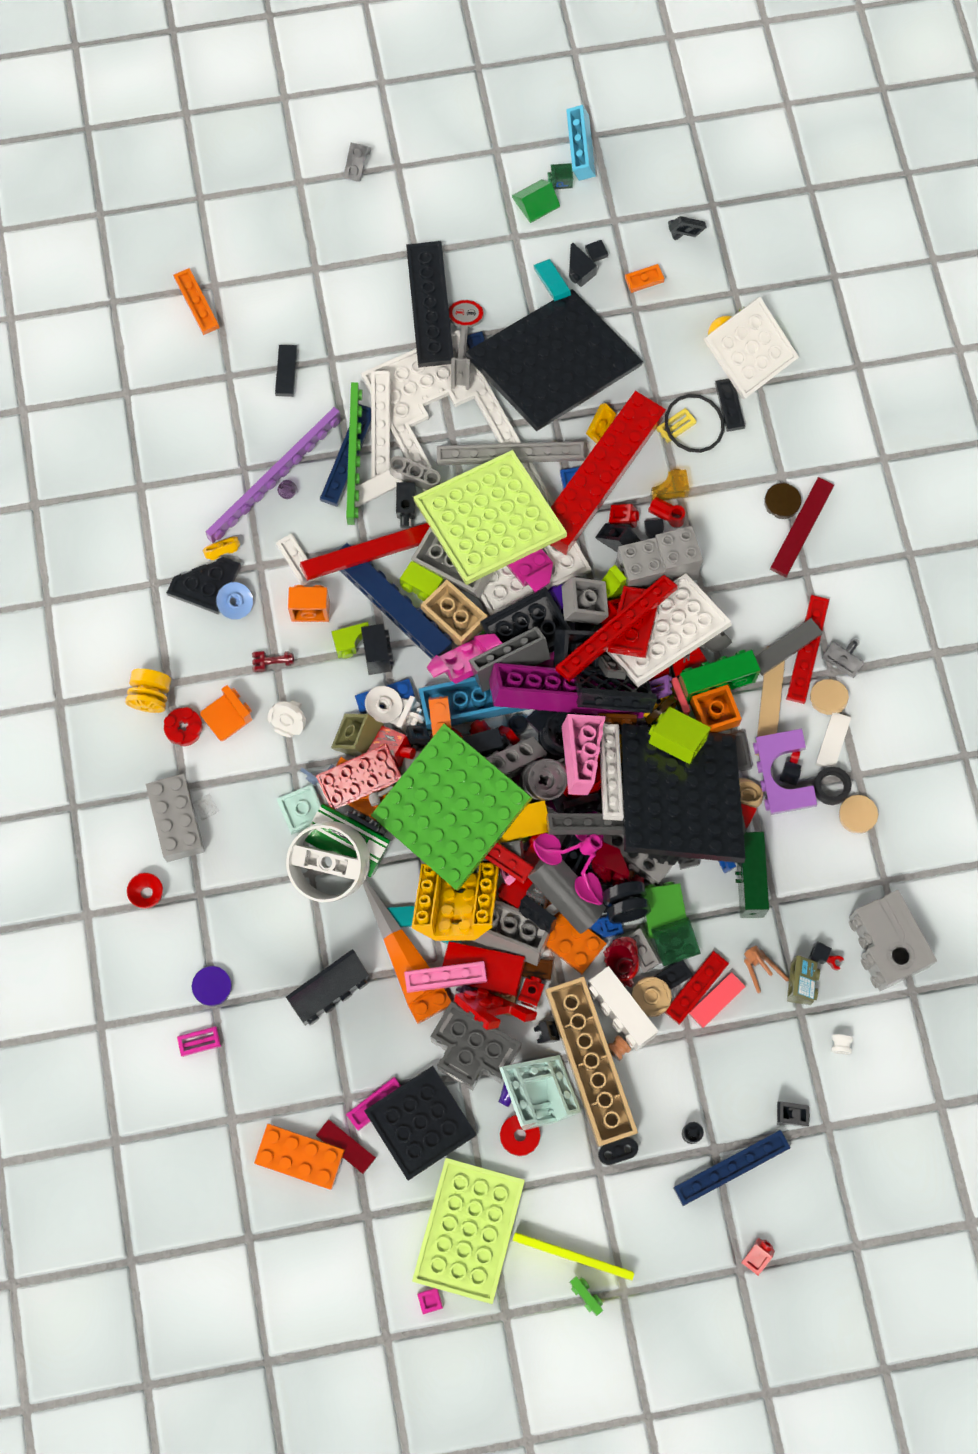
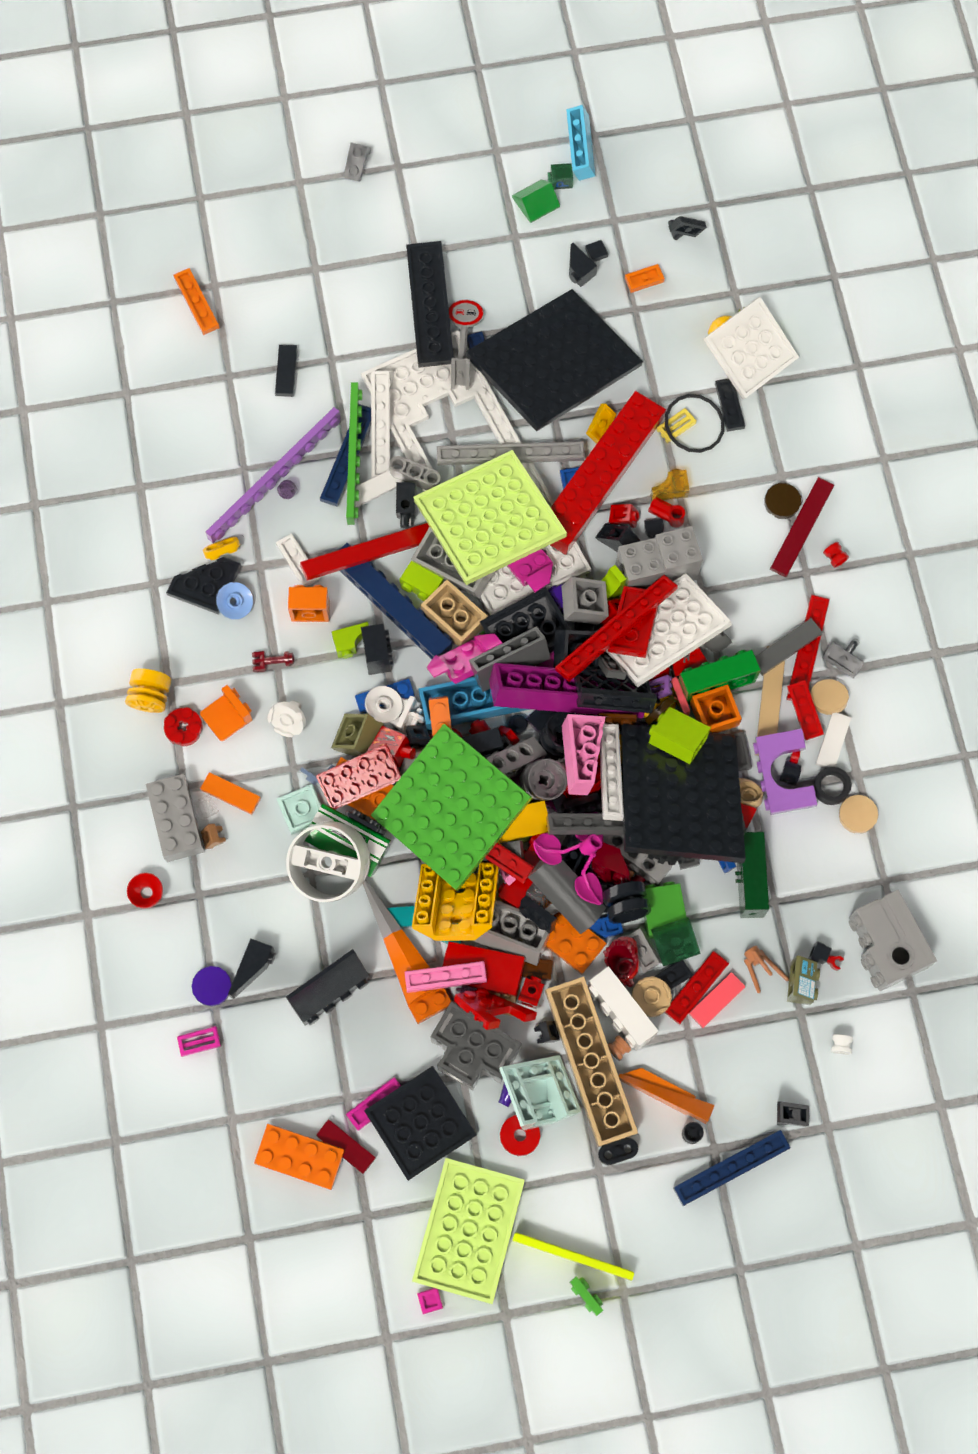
(210, 836): none -> medium nougat tile
(230, 793): none -> orange tile
(253, 964): none -> black slope
(374, 798): light grey hand -> none
(552, 280): teal tile -> none
(668, 1094): none -> orange wedge
(758, 1256): bracket -> none
(805, 710): none -> red plate
(835, 554): none -> red wheel

